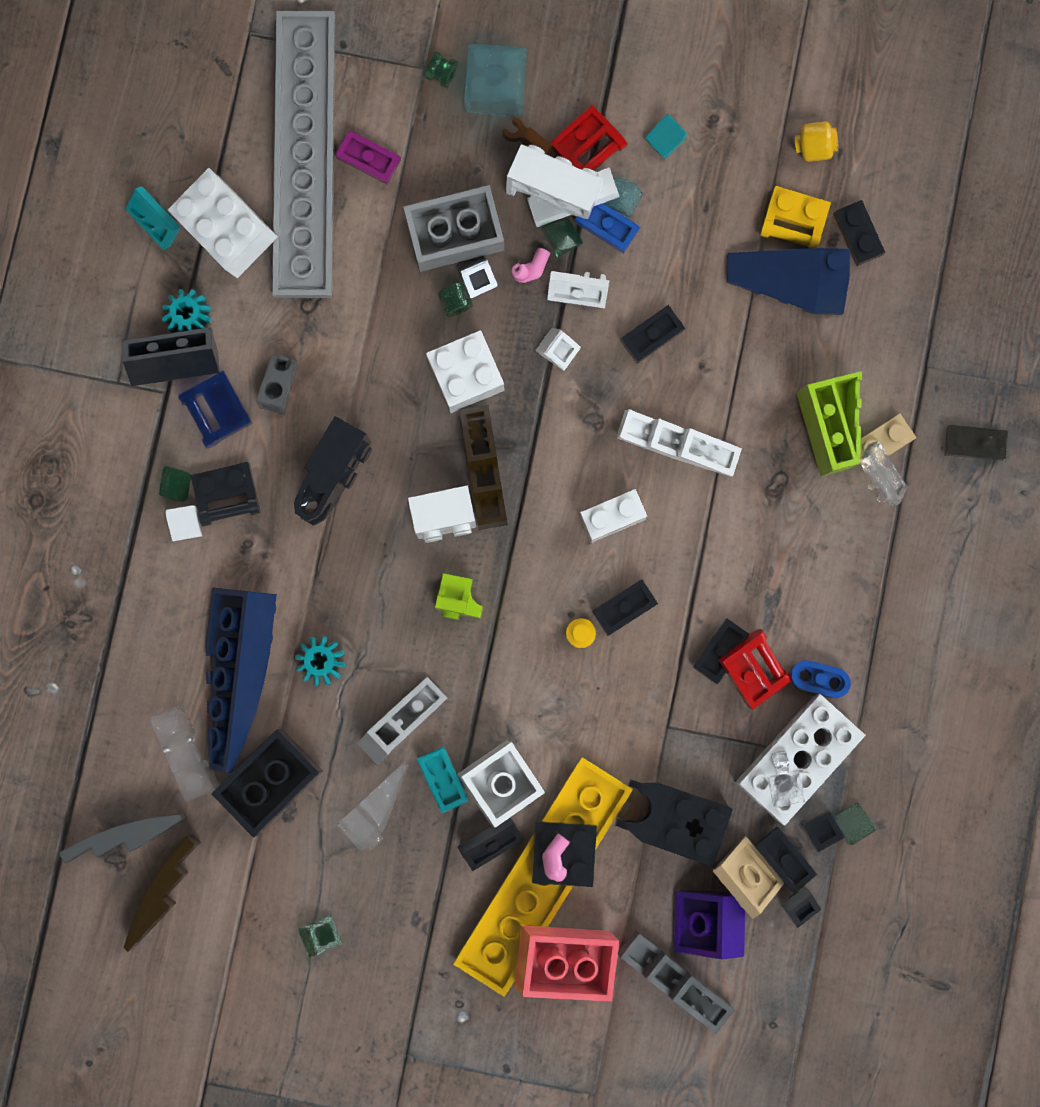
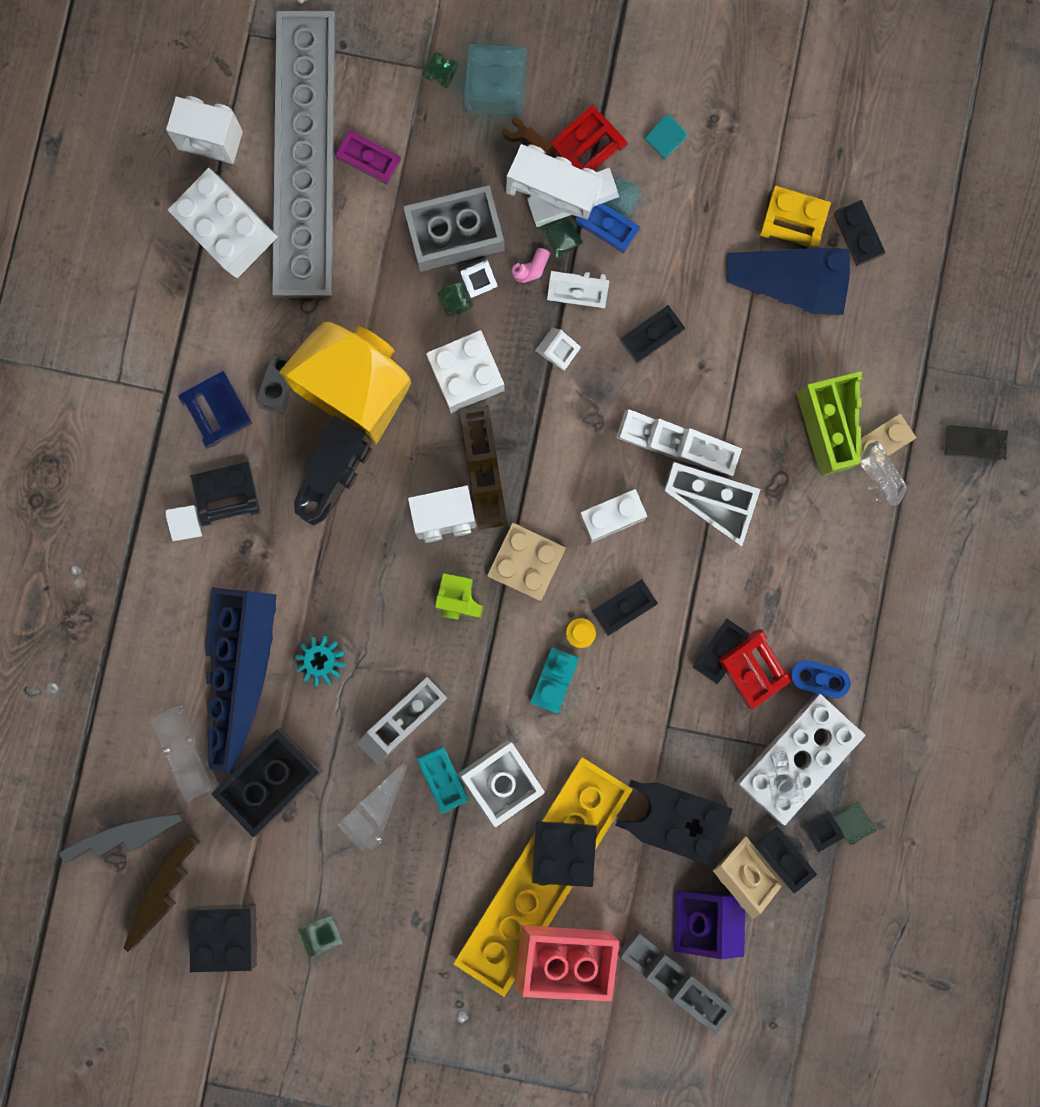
(152, 218): teal plate -> none
(170, 356): black brick -> none
(175, 484): clear green slope -> none
(179, 305): teal gear -> none
(204, 129): none -> white brick
(222, 938): none -> black brick
(348, 377): none -> yellow piece
(490, 844): black plate -> none
(526, 562): none -> tan plate
(552, 860): bright pink arm -> none
(554, 680): none -> teal plate
(714, 498): none -> white wedge
(801, 907): black plate -> none
(817, 141): yellow head -> none

